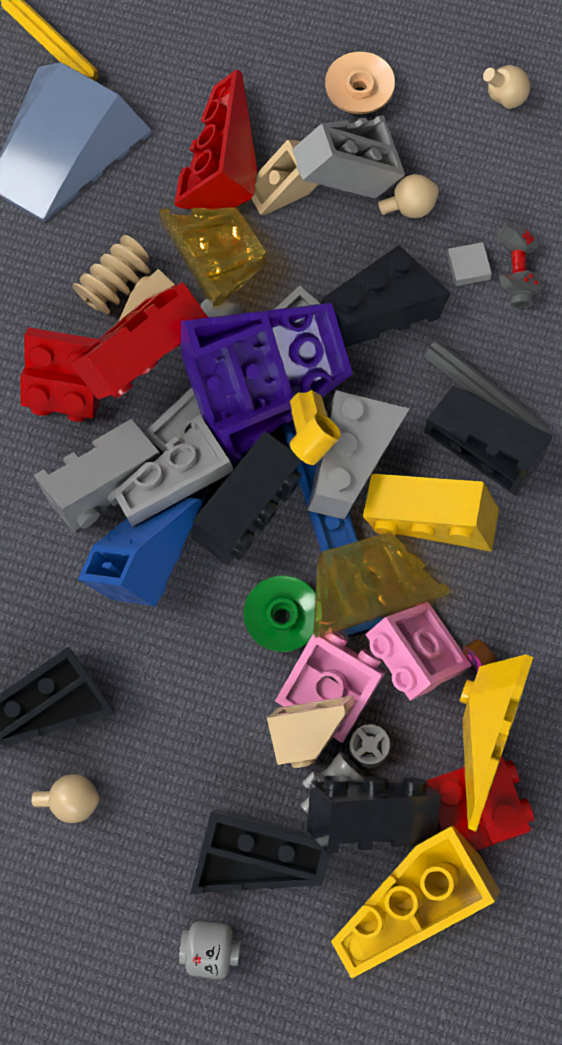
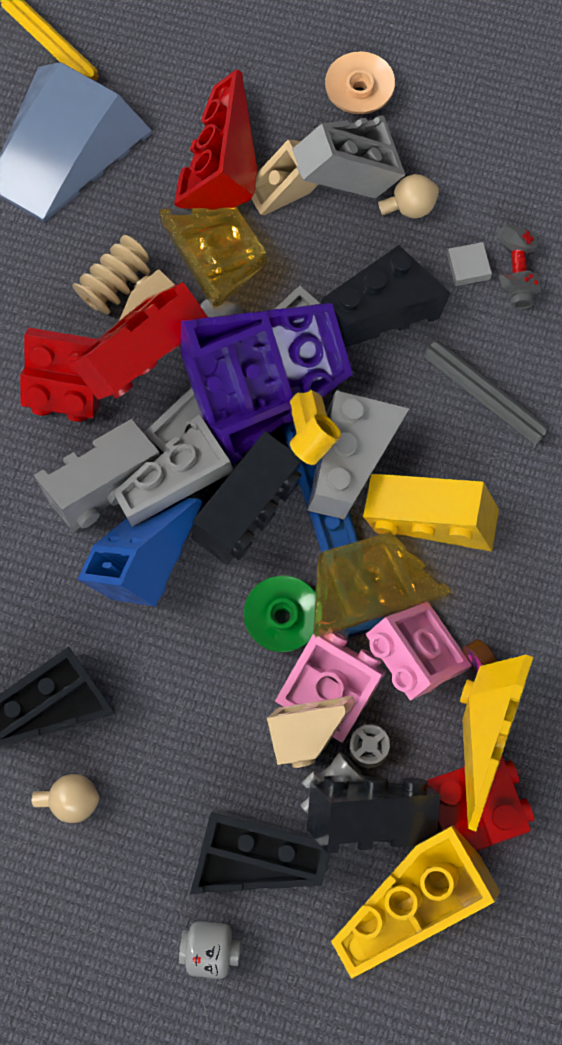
(488, 438): black wedge -> none
(507, 85): tan piece -> none

